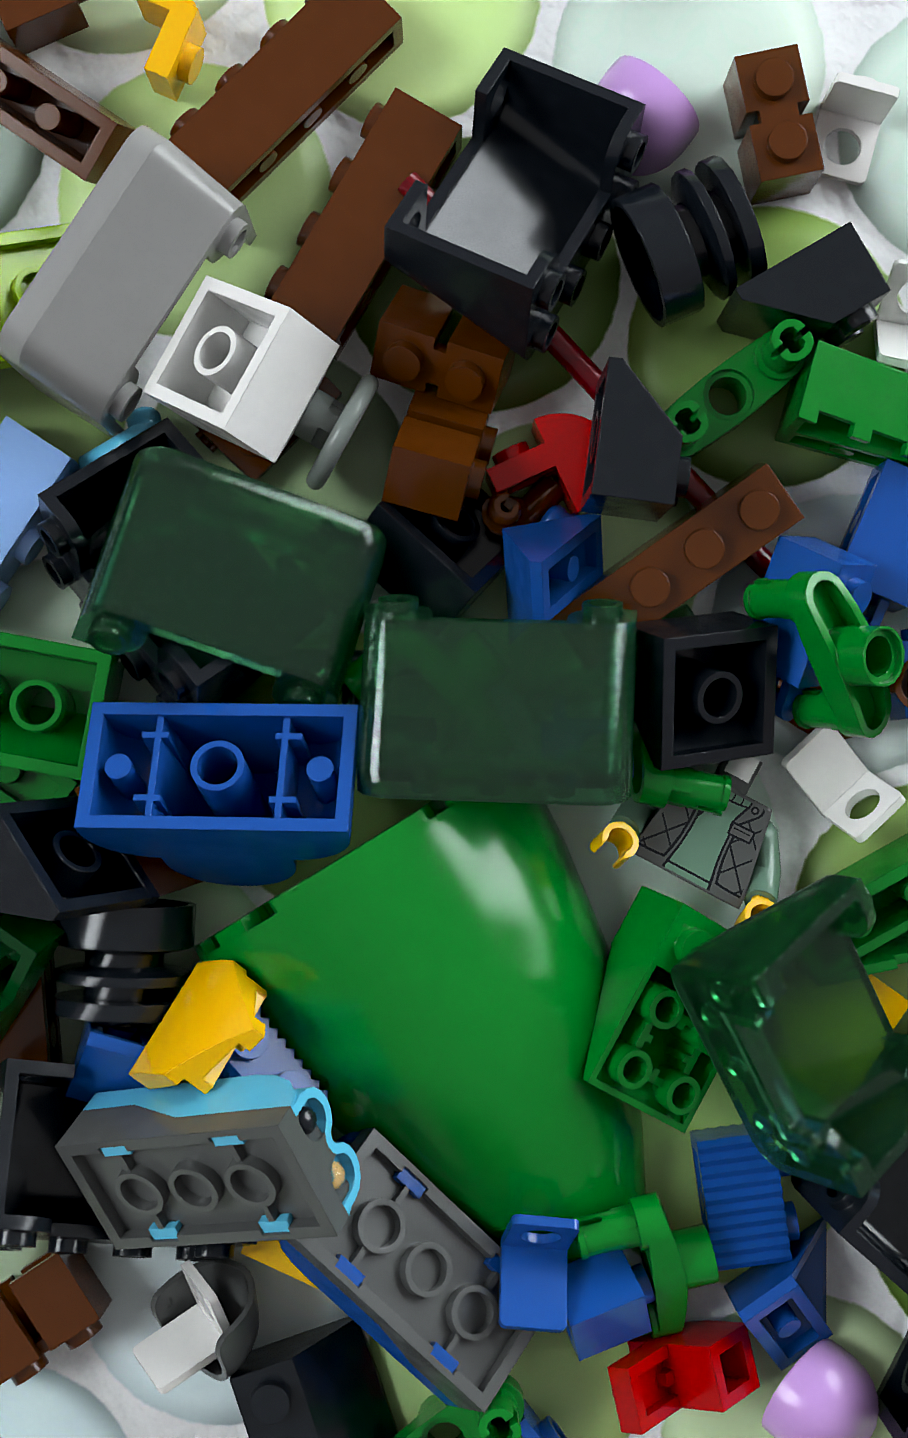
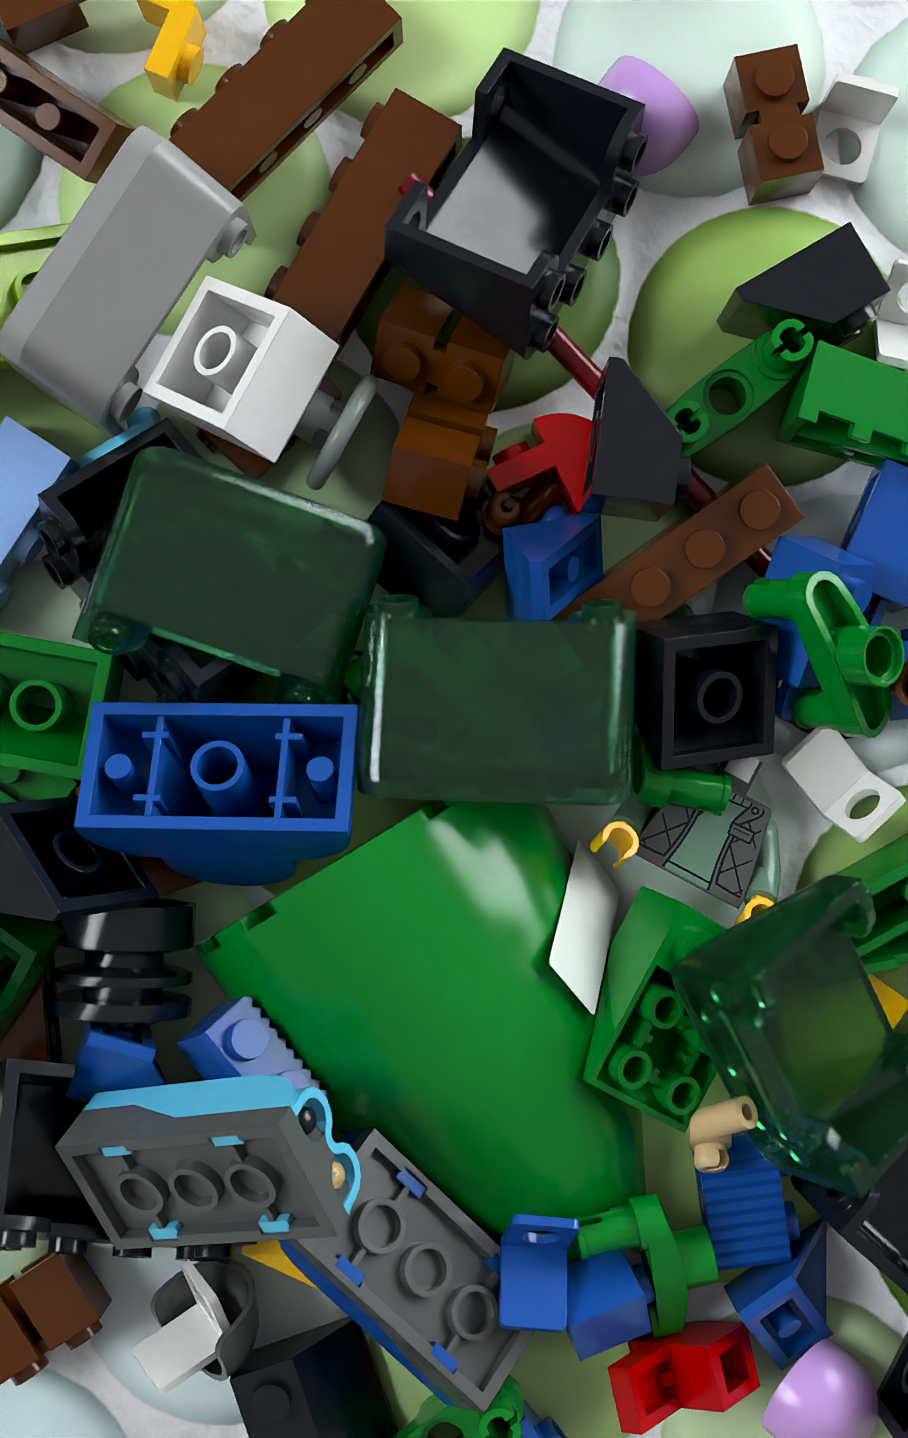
(203, 1028): yellow slope -> none
(585, 927): none -> white sticker
(697, 237): black wheel -> none
(713, 1129): none -> tan arm

